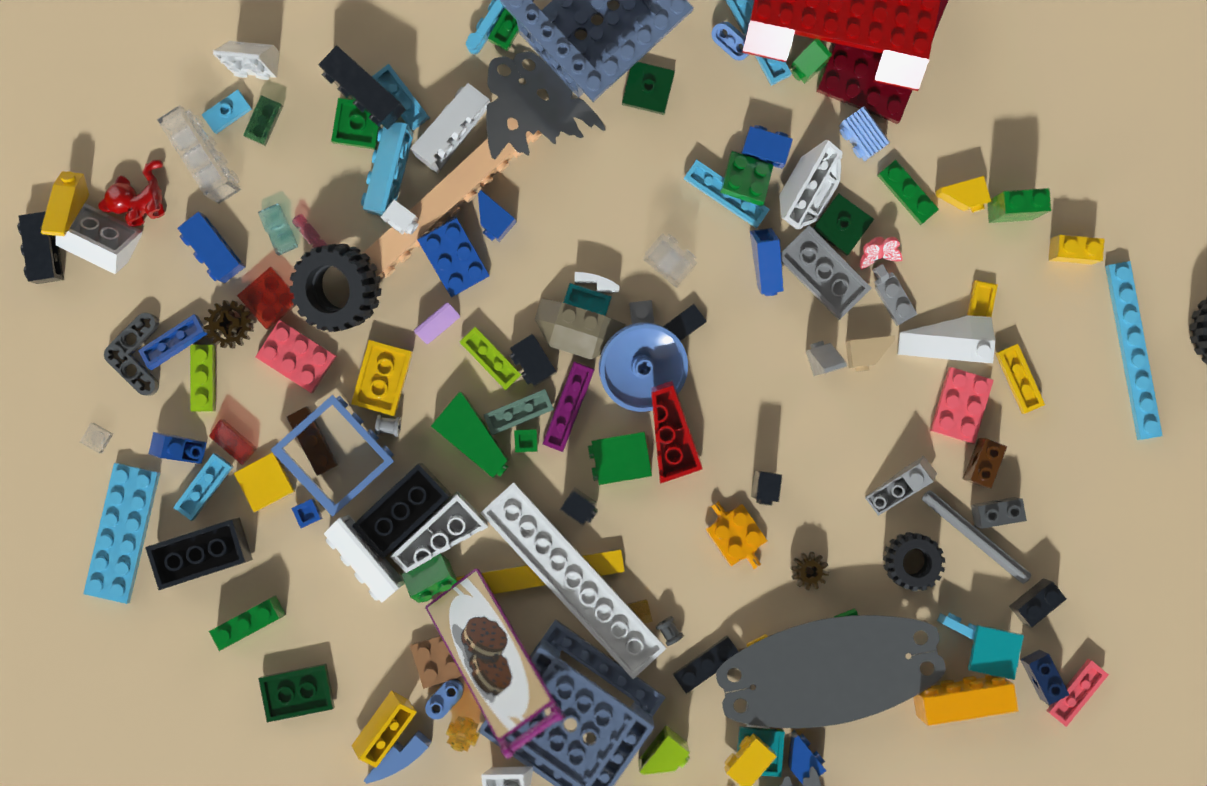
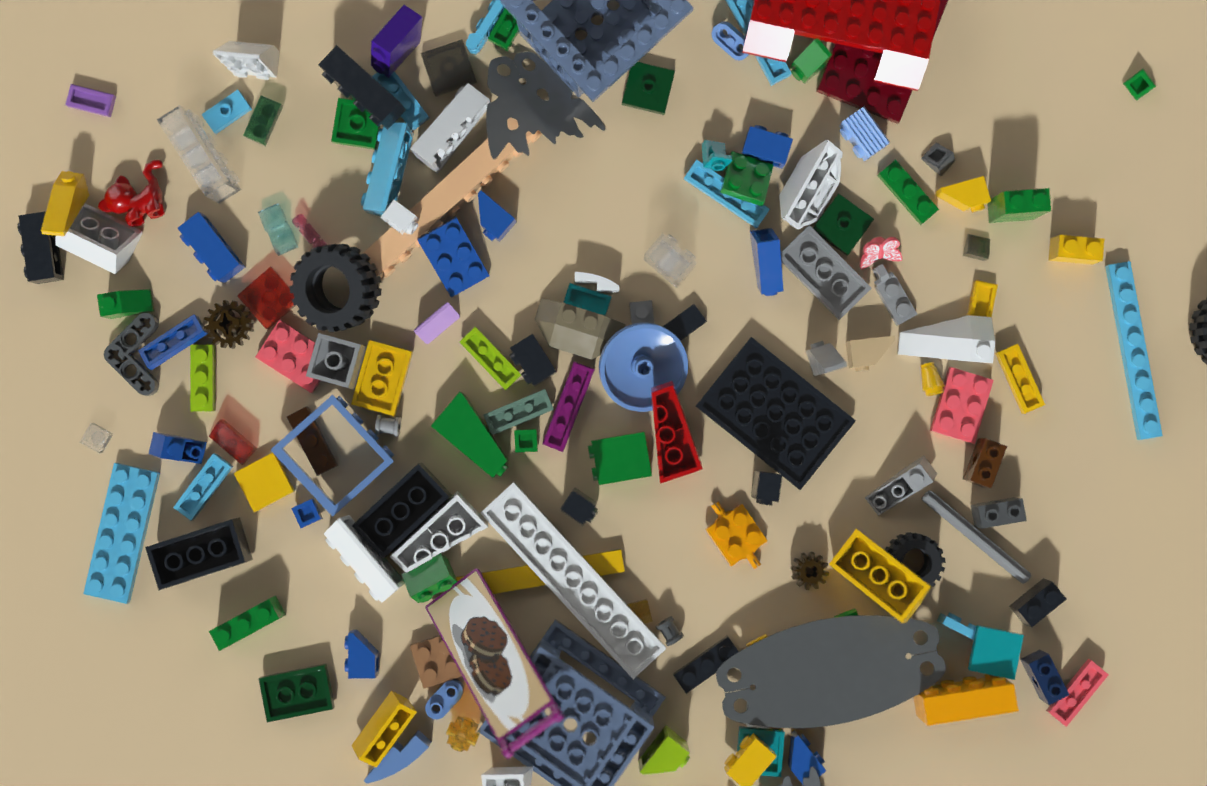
(90, 100): none -> medium lavender tile
(125, 303): none -> green slope
(336, 361): none -> light grey slope
(362, 657): none -> blue slope
(396, 41): none -> dark purple brick
(448, 67): none -> clear smoke tile
(715, 155): none -> teal bracket
(775, 413): none -> black plate
(880, 576): none -> yellow slope
(931, 380): none -> yellow cone
(939, 158): none -> dark grey slope
(977, 247): none -> clear smoke slope
(1139, 84): none -> green slope

